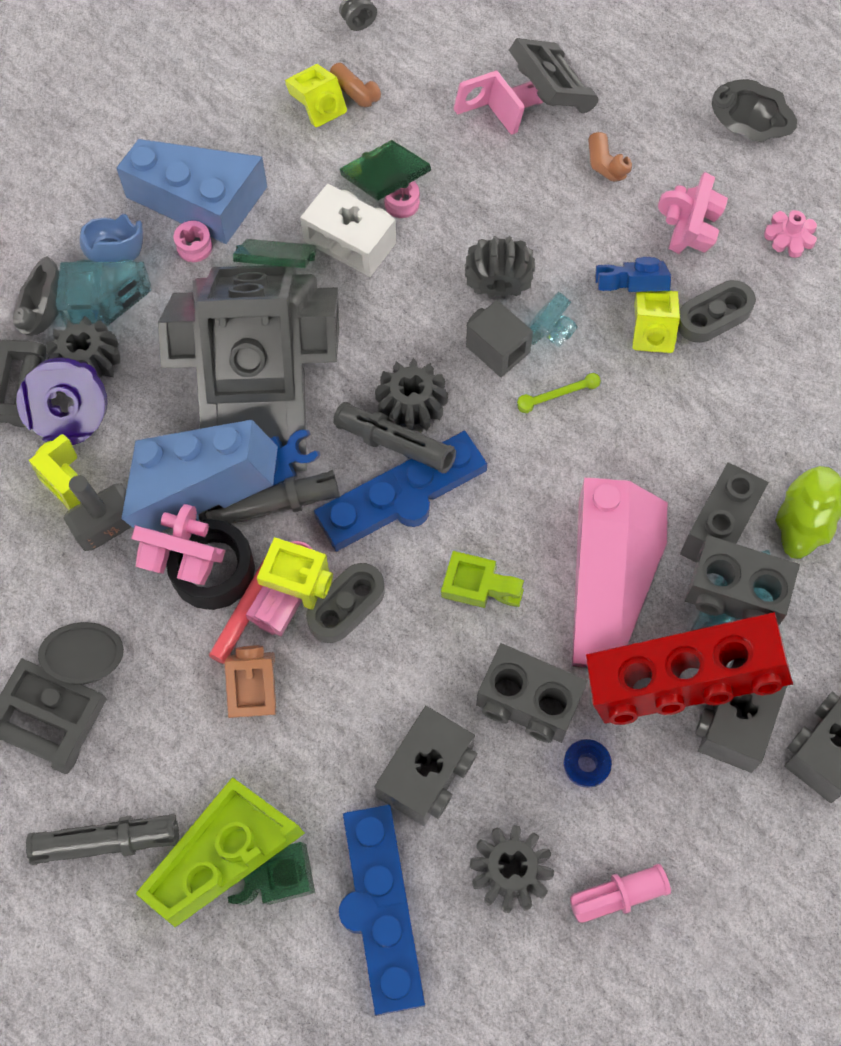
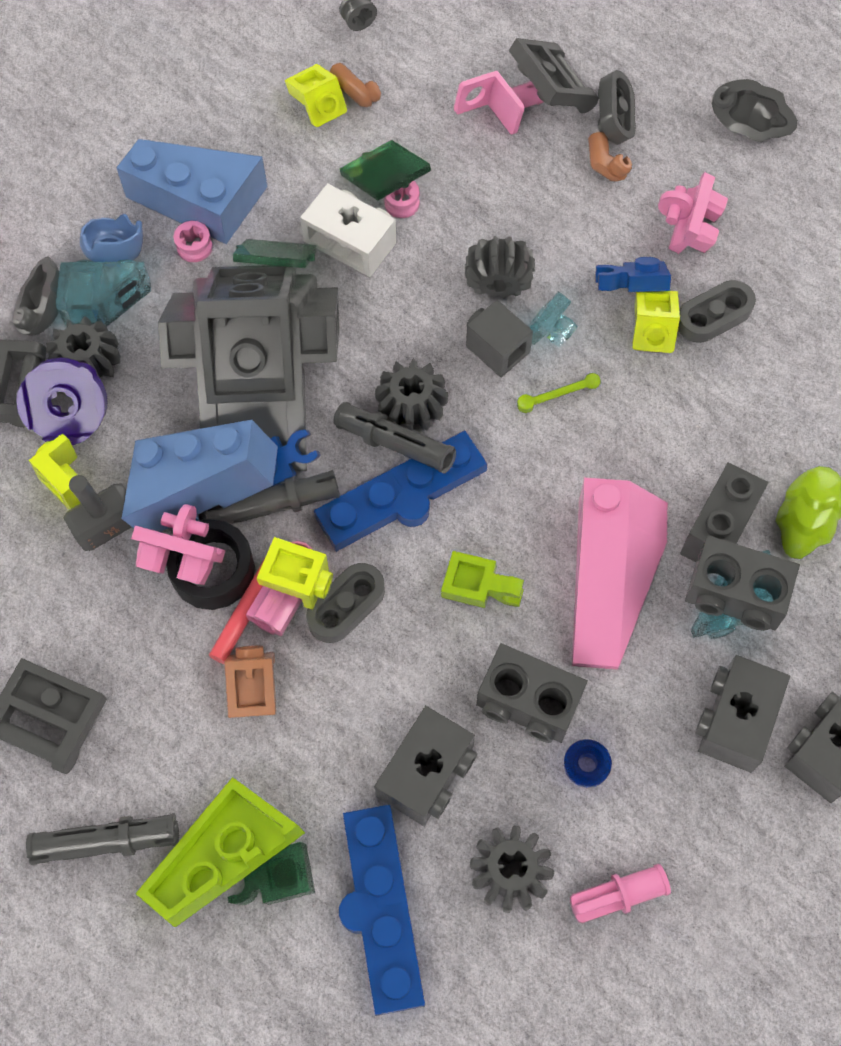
(80, 653): dark grey piece -> none
(616, 107): none -> dark grey plate
(665, 658): red brick -> none
(791, 232): bright pink plant -> none

